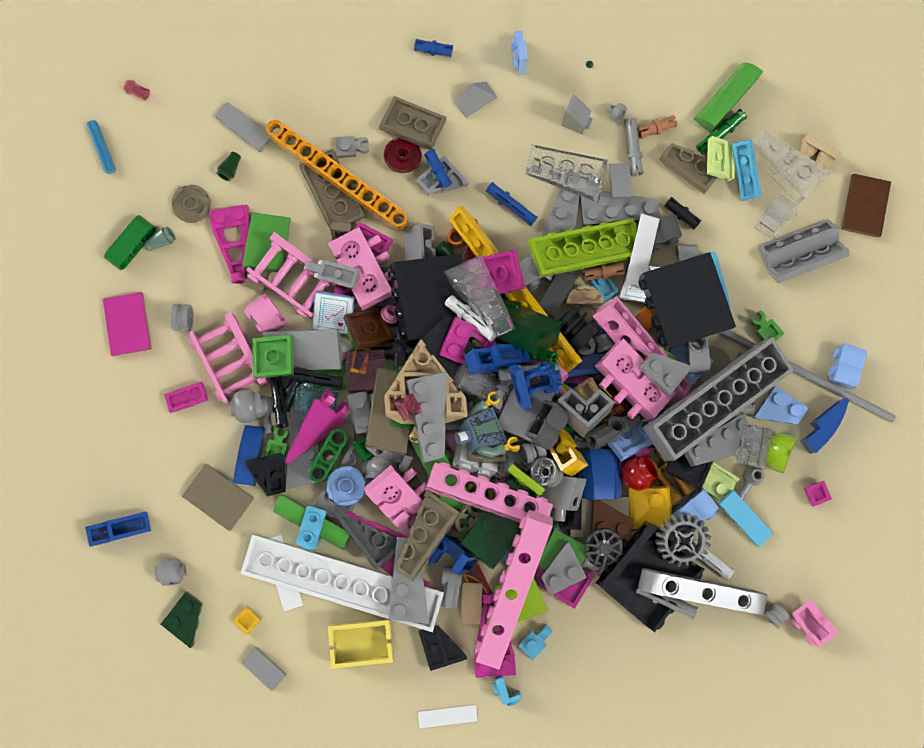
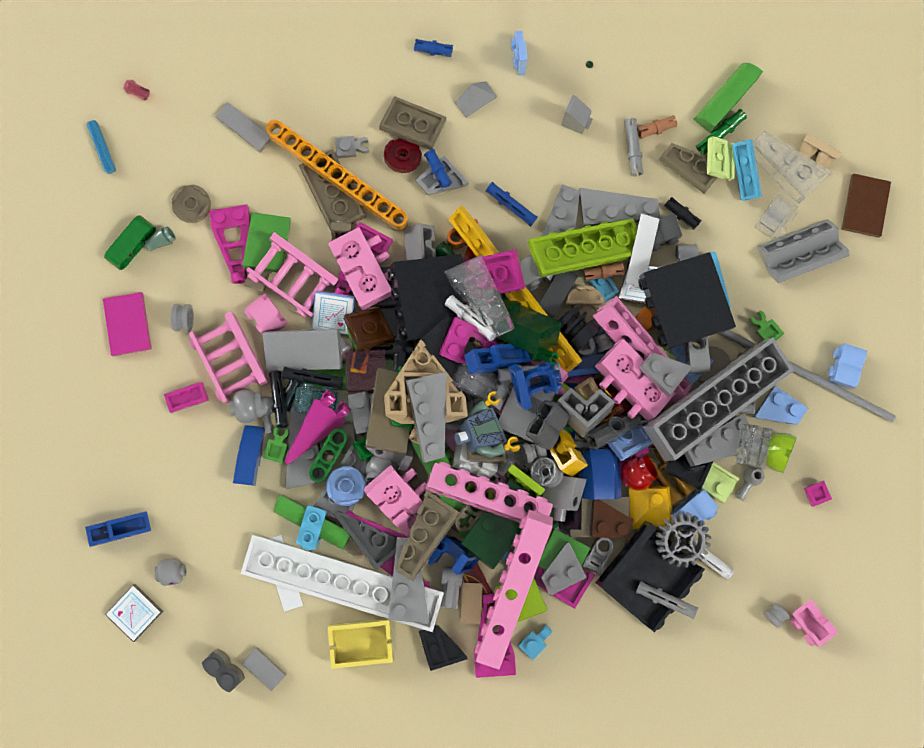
(134, 613): none -> white tile
(184, 619): dark green wing -> none
(218, 497): dark tan tile -> none
(227, 674): none -> dark grey brick
(228, 167): dark green cone -> none
(247, 620): yellow tile -> none
(269, 473): black wing -> none
(273, 356): bright green tile -> none
(334, 273): light grey hinge -> none
(388, 314): bright pink plate -> none
(408, 407): clear pink plate -> none
(447, 716): white sticker -> none
(500, 689): medium azure bracket -> none
(568, 171): clear wedge -> none
(603, 547): dark grey wheel -> none
(617, 112): light grey tile -> none
(620, 181): light grey slope -> none
(692, 588): beam -> none
(745, 518): medium azure tile -> none
(825, 426): blue slope -> none

